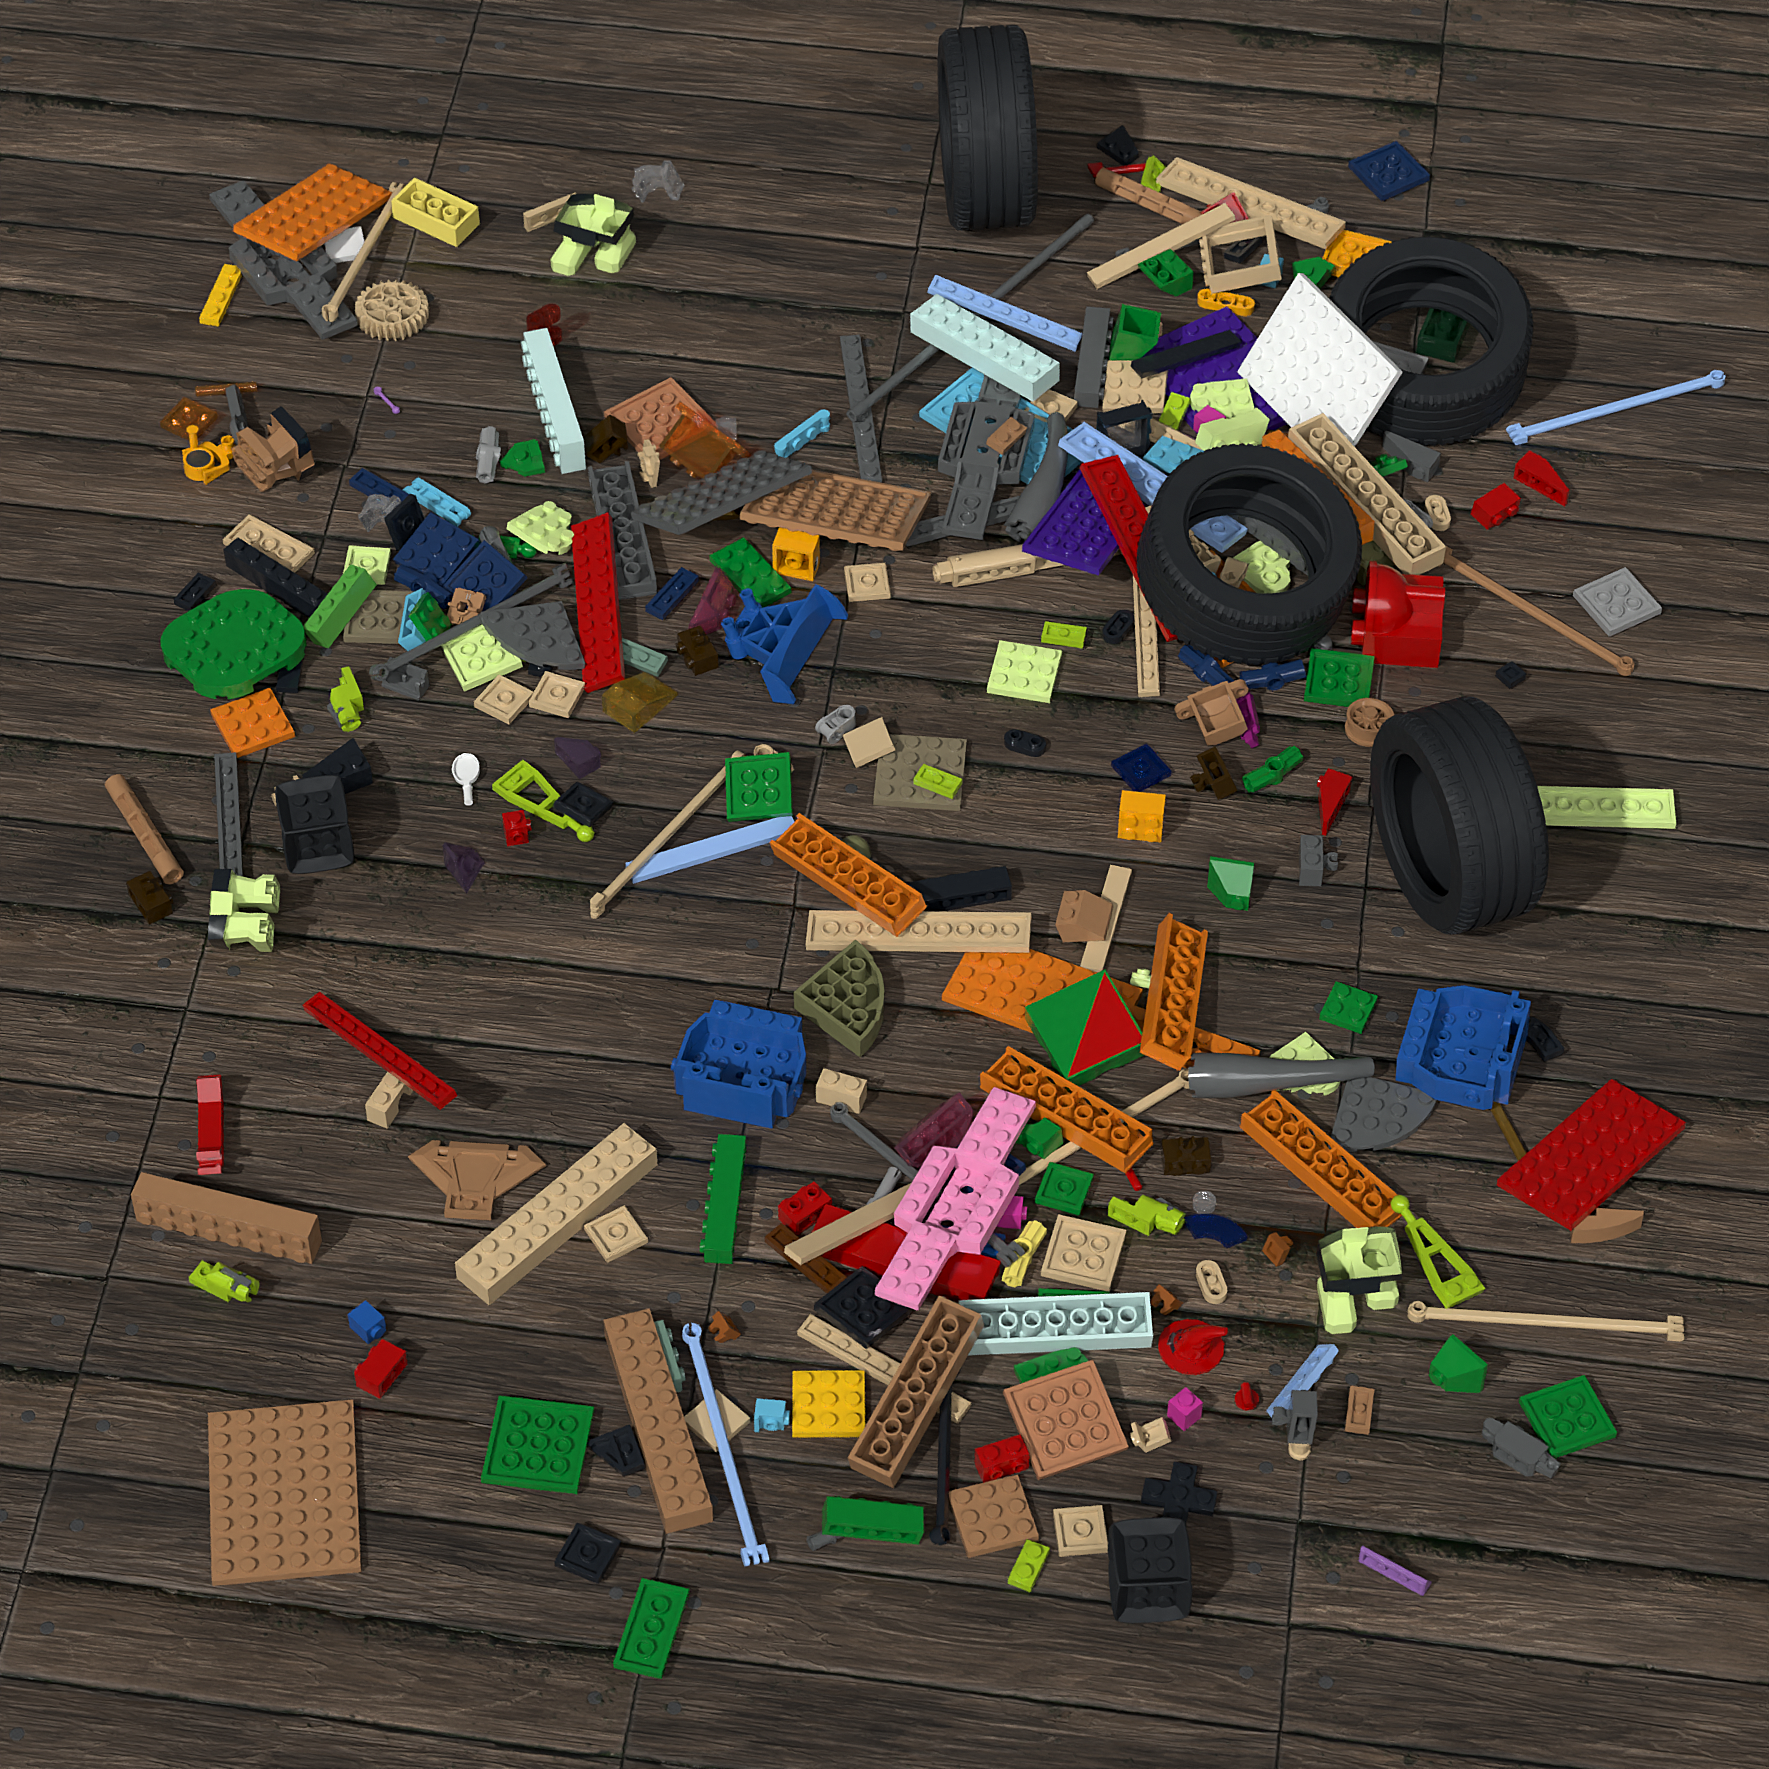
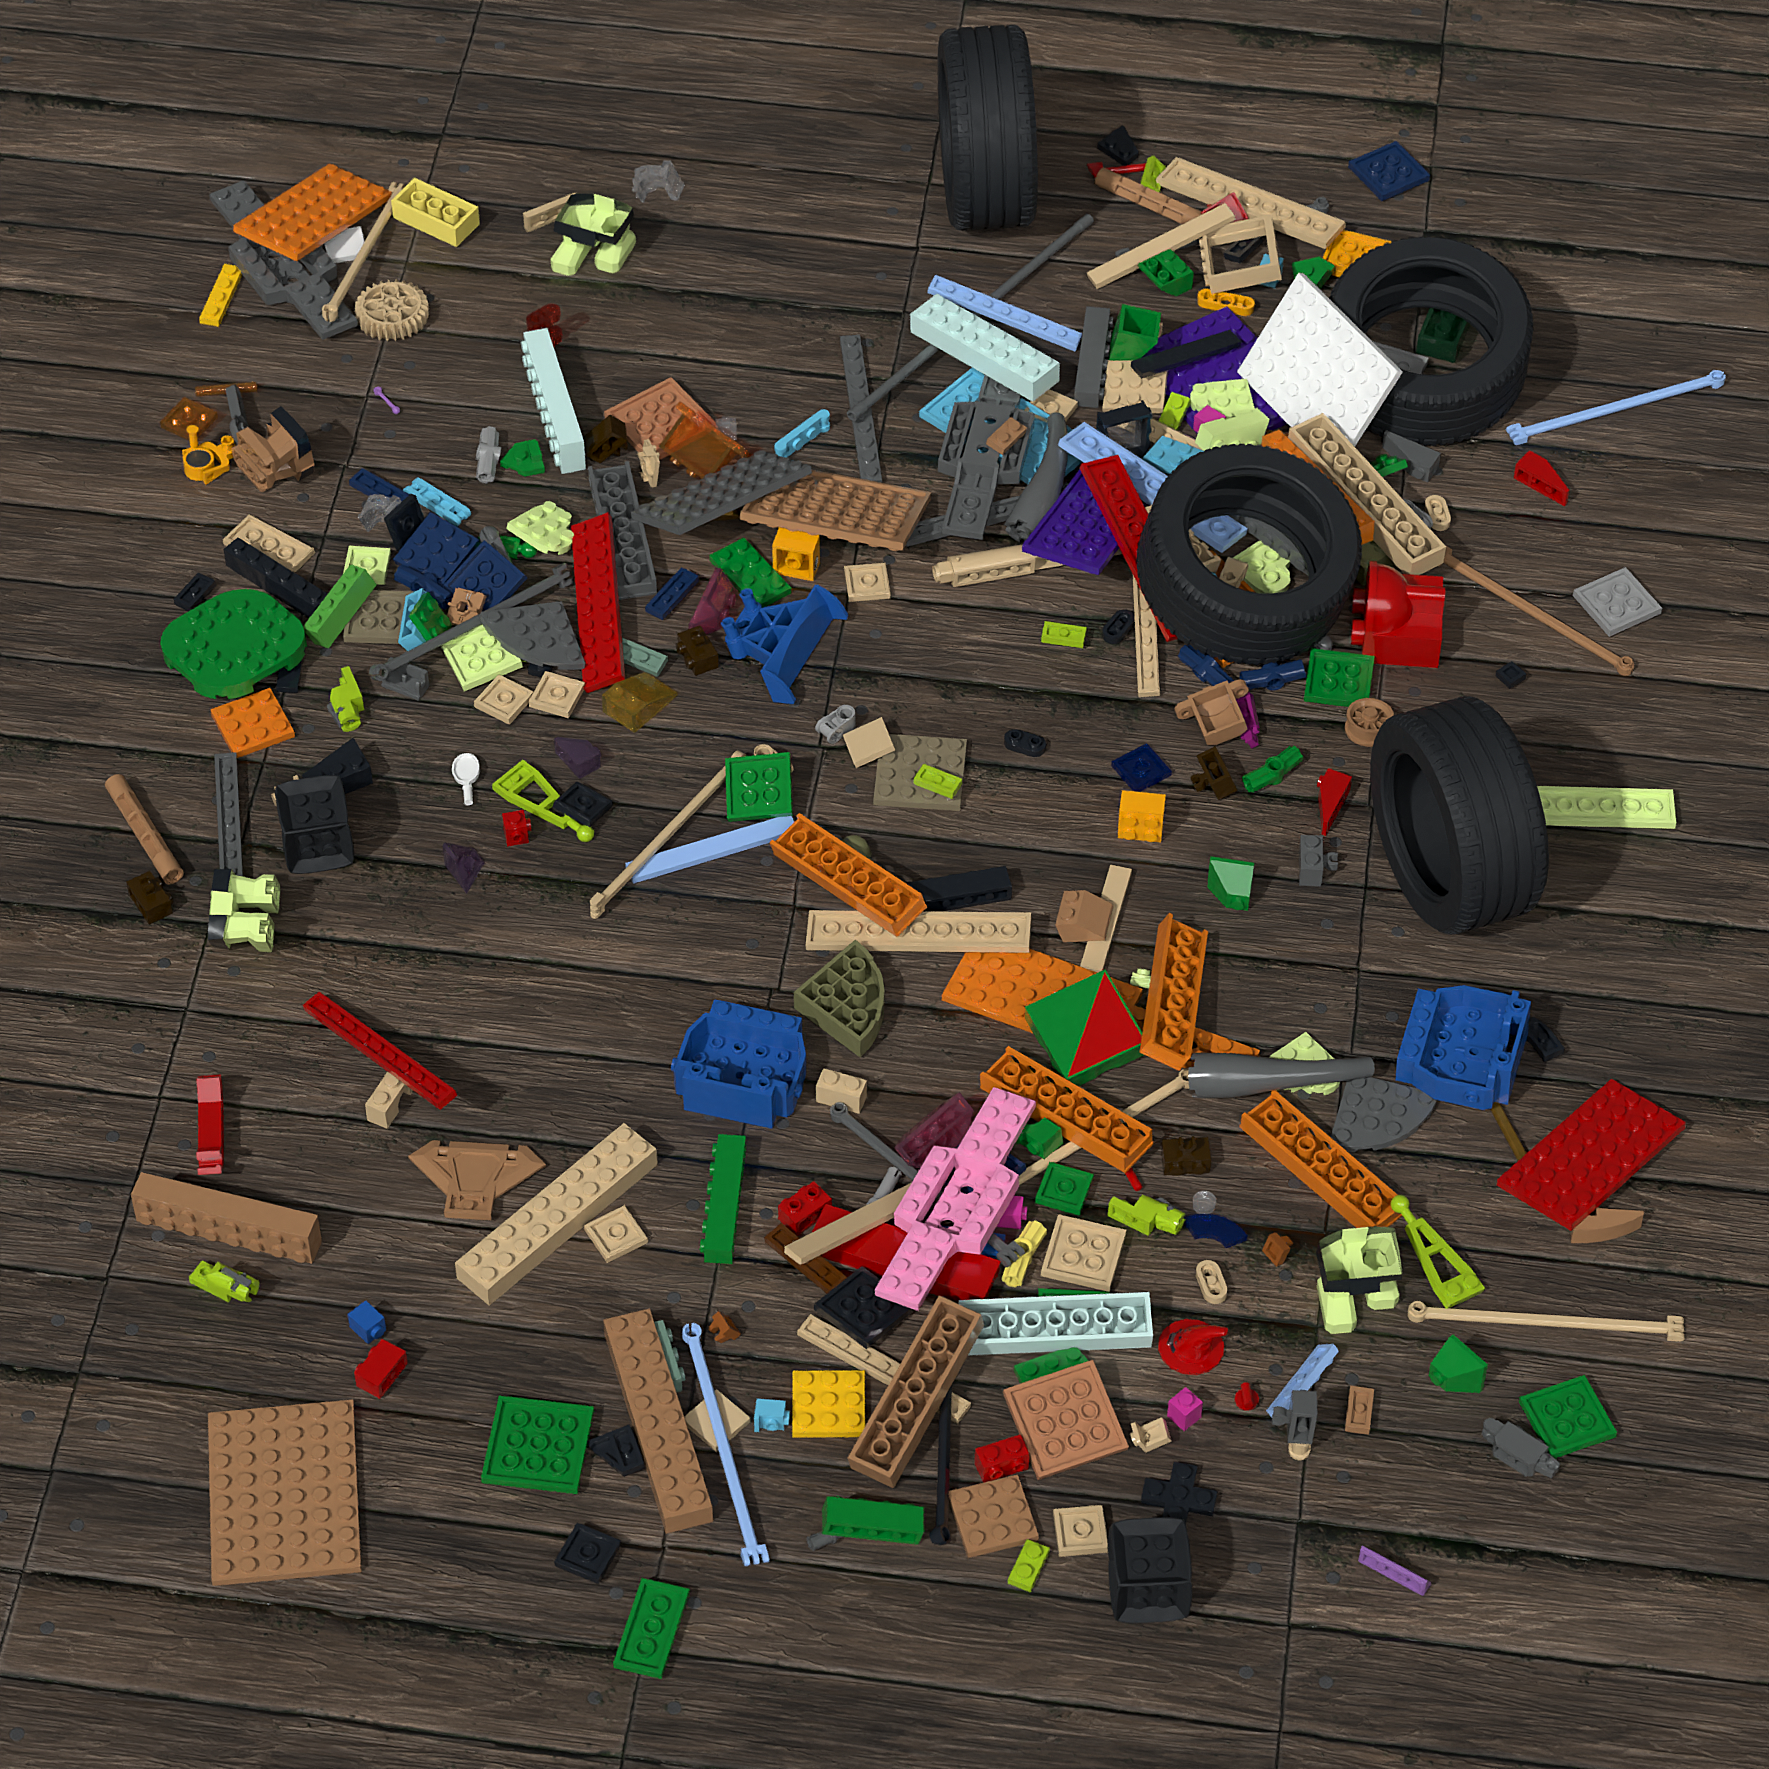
(1024, 671): yellowish green plate -> none
(1170, 1301): dark orange tile -> none
(1348, 1007): green plate -> none
(1496, 506): red brick -> none

